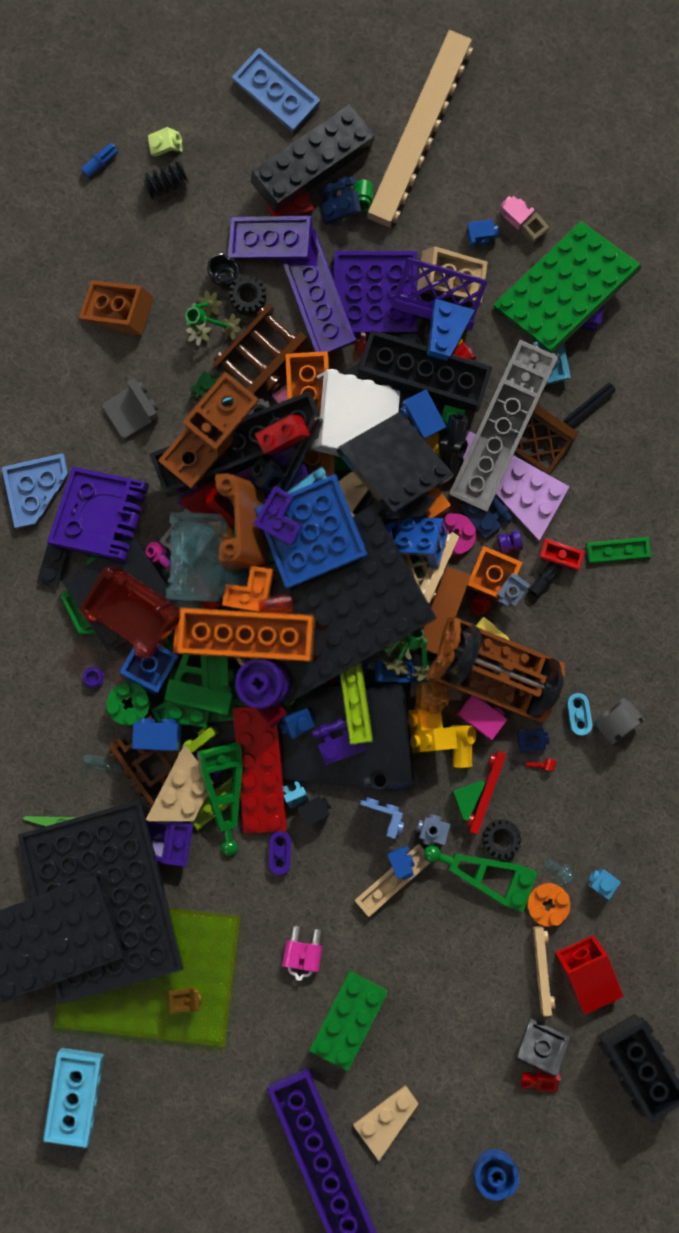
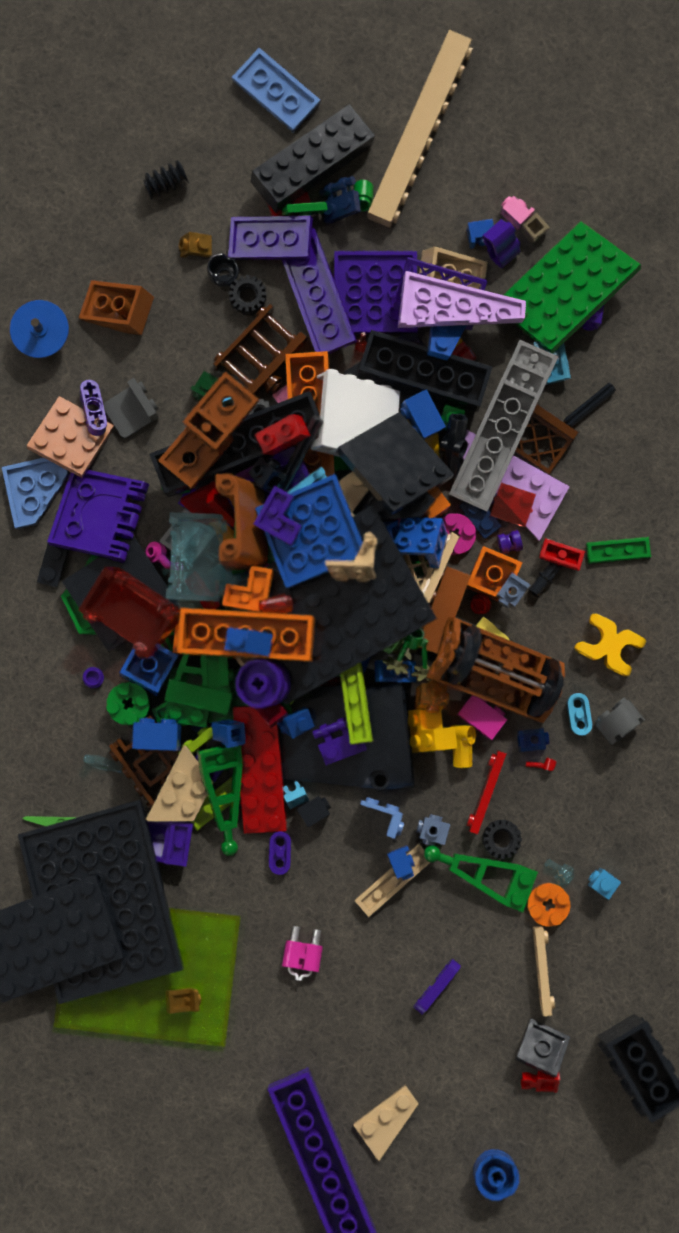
(39, 329): none -> blue piece
(58, 1128): medium azure brick -> none
(65, 438): none -> nougat plate
(90, 416): none -> dark purple beam
(99, 160): blue axle -> none
(164, 141): yellowish green bracket -> none
(195, 244): none -> pearl gold bracket
(197, 319): olive plant -> none
(229, 732): none -> blue brick
(248, 641): none -> blue slope
(304, 209): none -> green plate
(348, 1020): green brick -> none
(361, 567): none -> tan plate
(433, 992): none -> dark purple beam
(444, 303): none -> lavender wing
(467, 797): green slope -> none
(502, 243): none -> dark purple brick
(513, 504): none -> clear red piece
(589, 974): red slope -> none
(610, 645): none -> yellow piece

